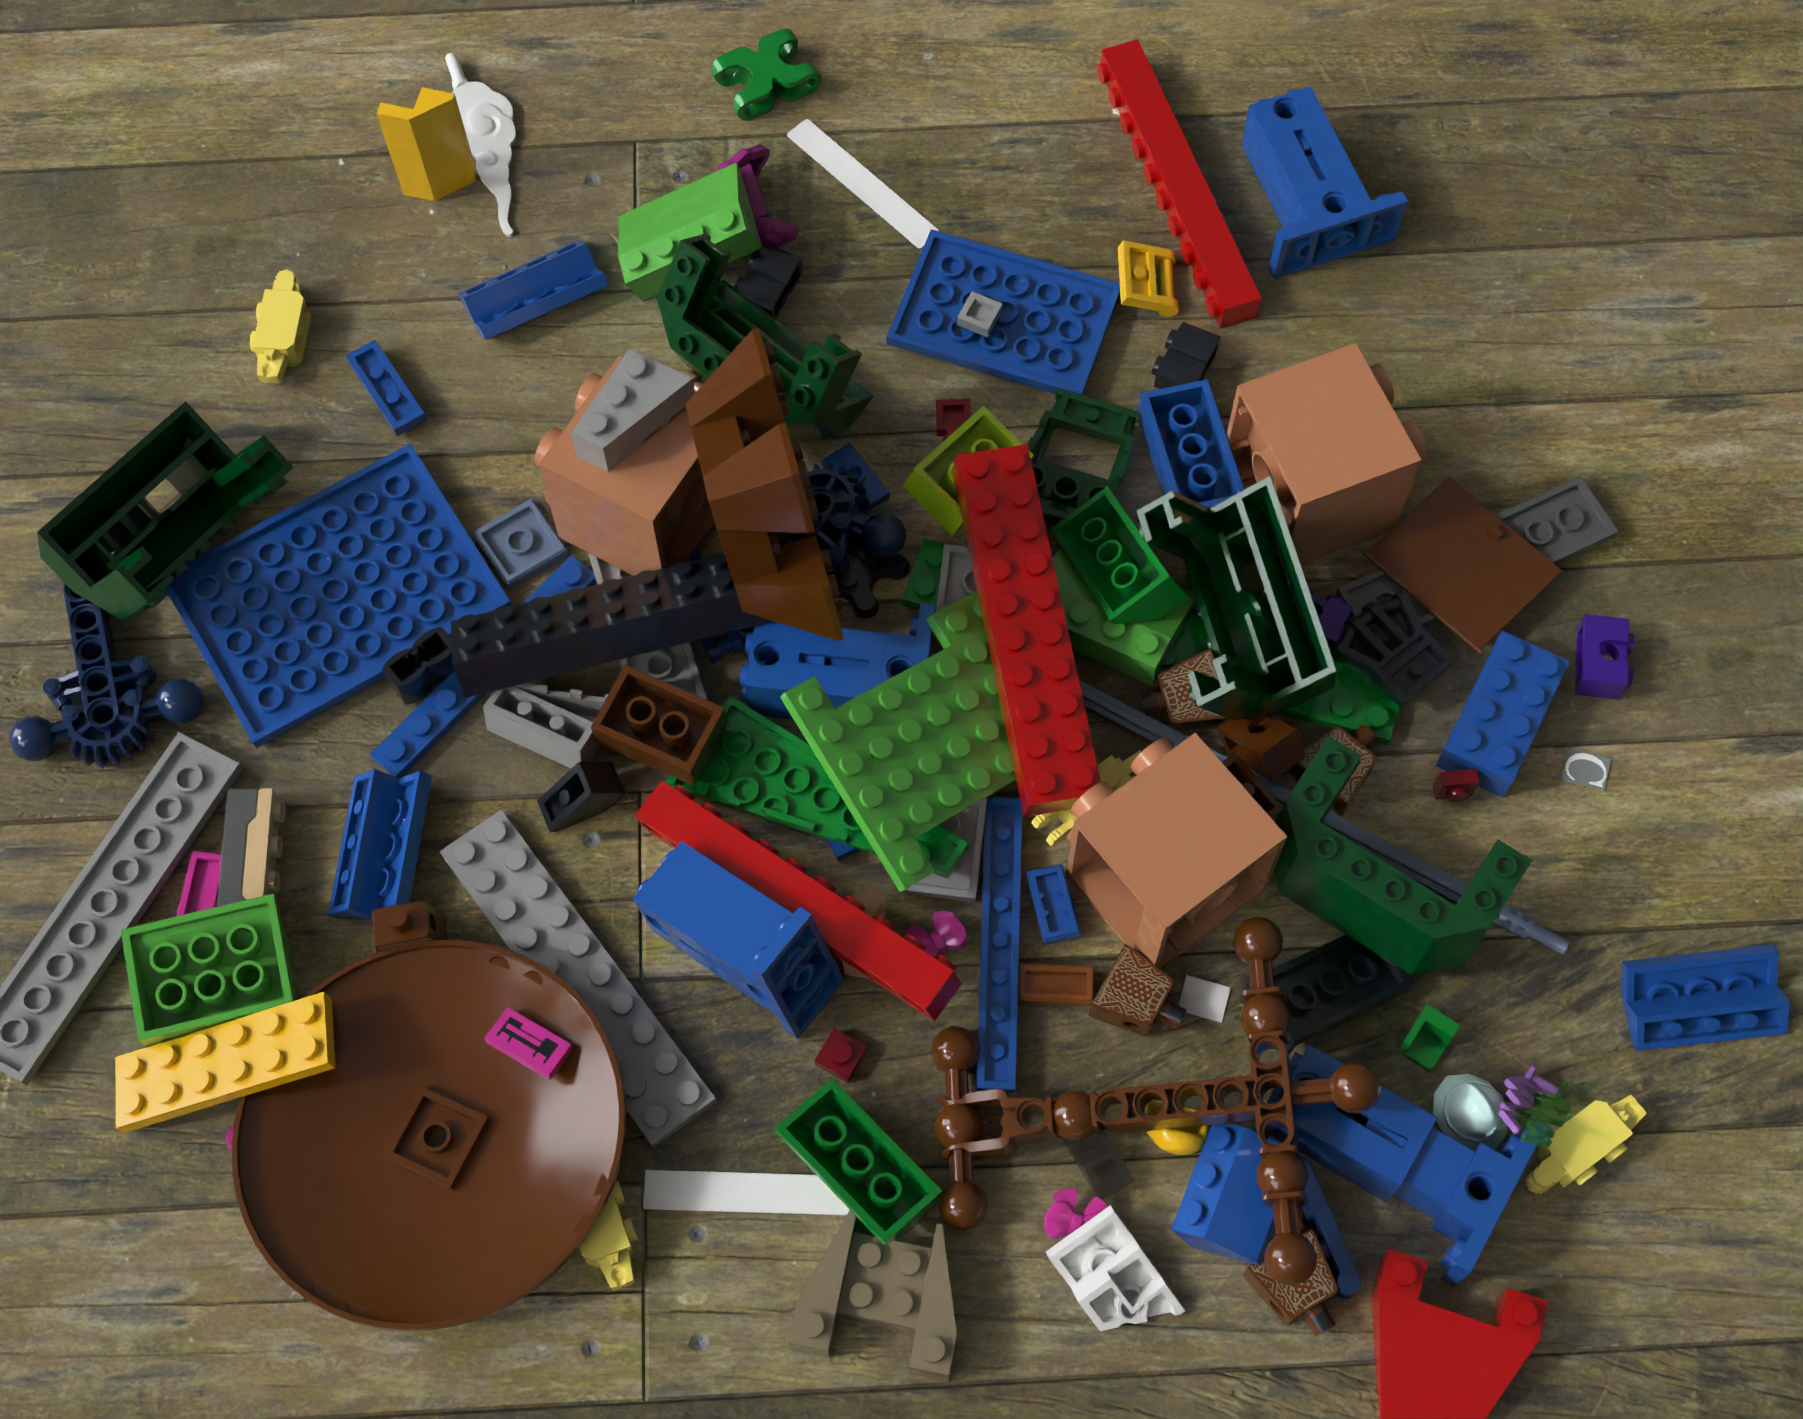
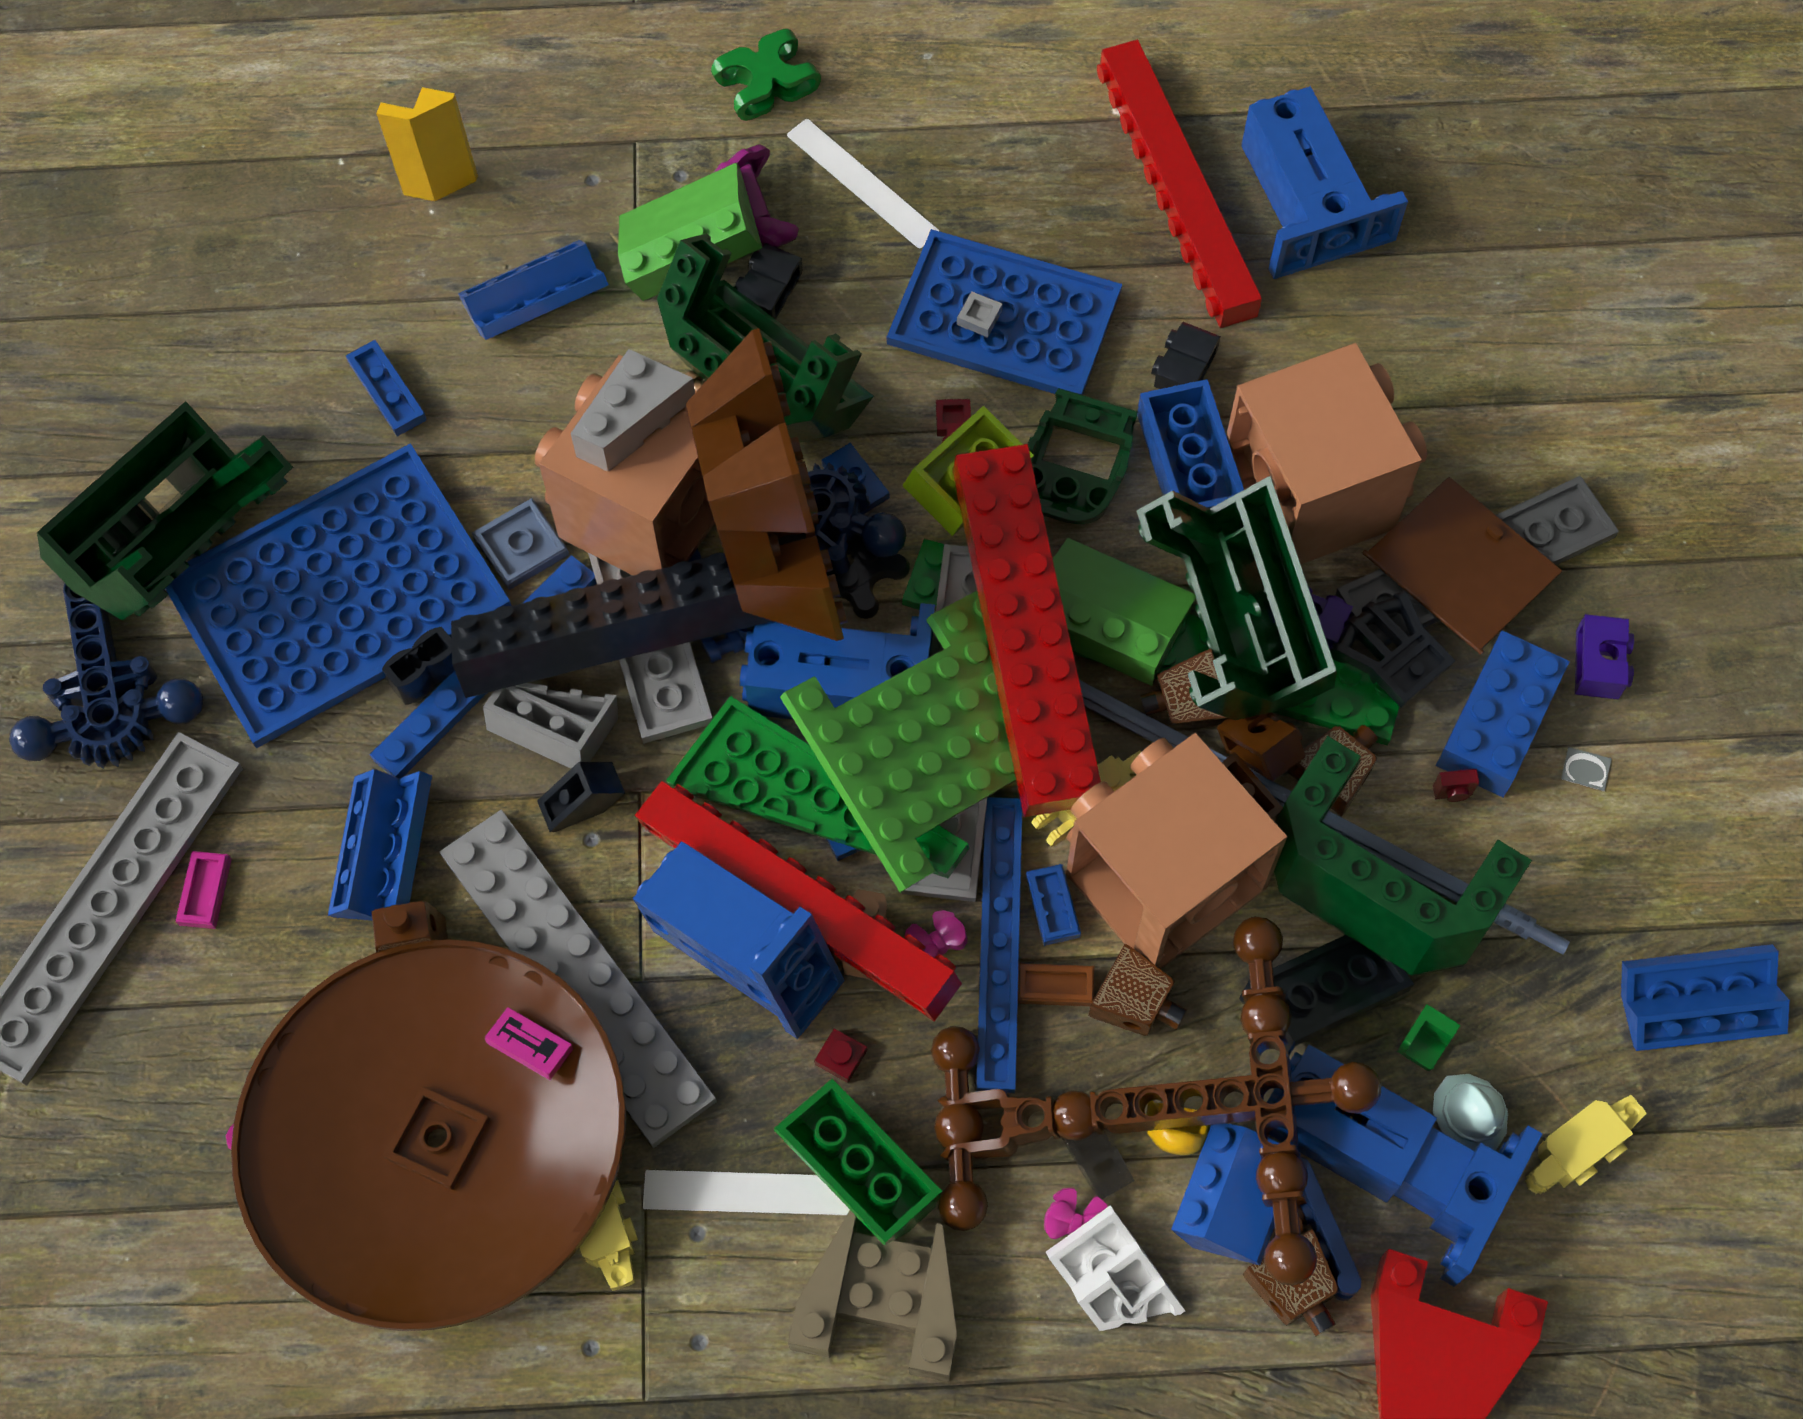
(208, 968): bright green slope -> none
(224, 1062): yellow plate -> none
(250, 845): piece -> none
(280, 328): light yellow hinge -> none
(490, 135): white piece -> none
(659, 725): reddish brown brick -> none
(1117, 562): green slope -> none
(1138, 277): yellow plate -> none
(1204, 998): white sticker -> none
(1548, 1111): piece -> none

